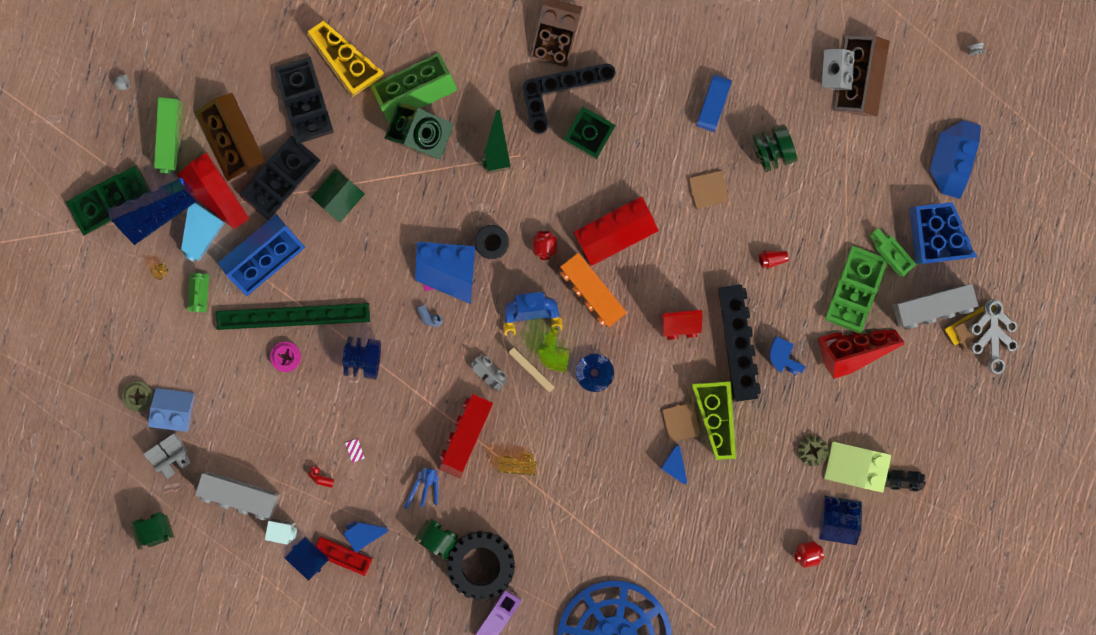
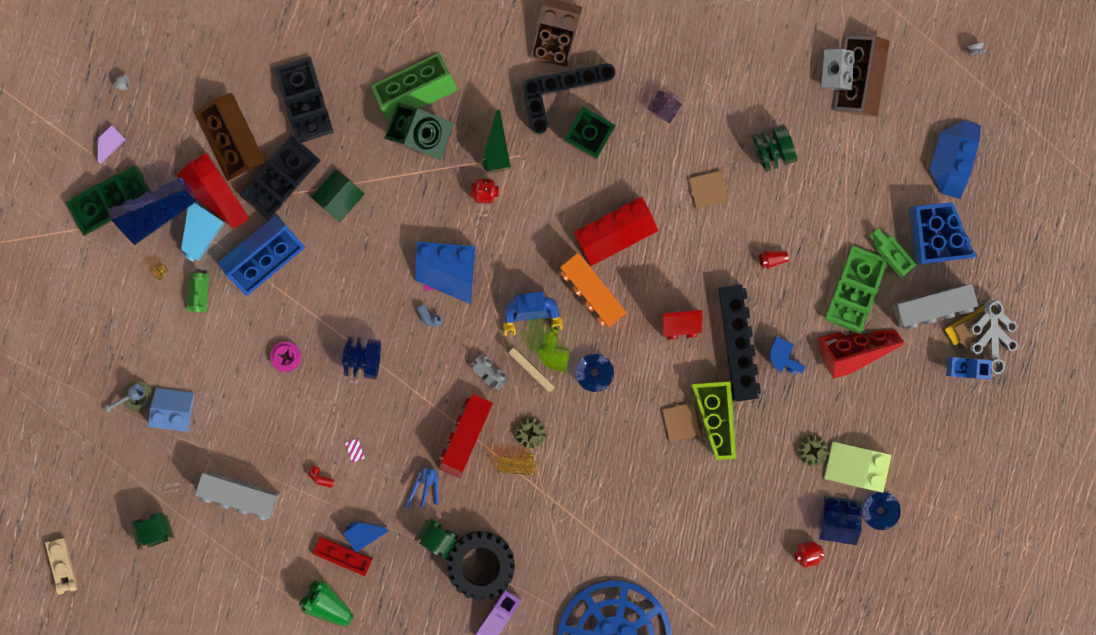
(61, 565): none -> tan plate
(108, 143): none -> lavender tile
(134, 393): none -> sand blue hinge
(166, 453): light grey hips -> none
(168, 134): bright green slope -> none
(280, 531): light aqua brick -> none
(293, 316): dark green tile -> none
(306, 558): clear blue piece -> none
(325, 604): none -> green cone
(346, 62): yellow wedge -> none
(480, 242): black tyre -> none
(484, 191): none -> red head
(525, 425): none -> olive gear
(544, 245): red head -> none
(664, 106): none -> clear purple brick
(674, 465): blue slope -> none
(714, 103): blue beam -> none
(891, 511): none -> clear blue dish
(913, 481): black hinge -> none
(969, 368): none -> blue brick

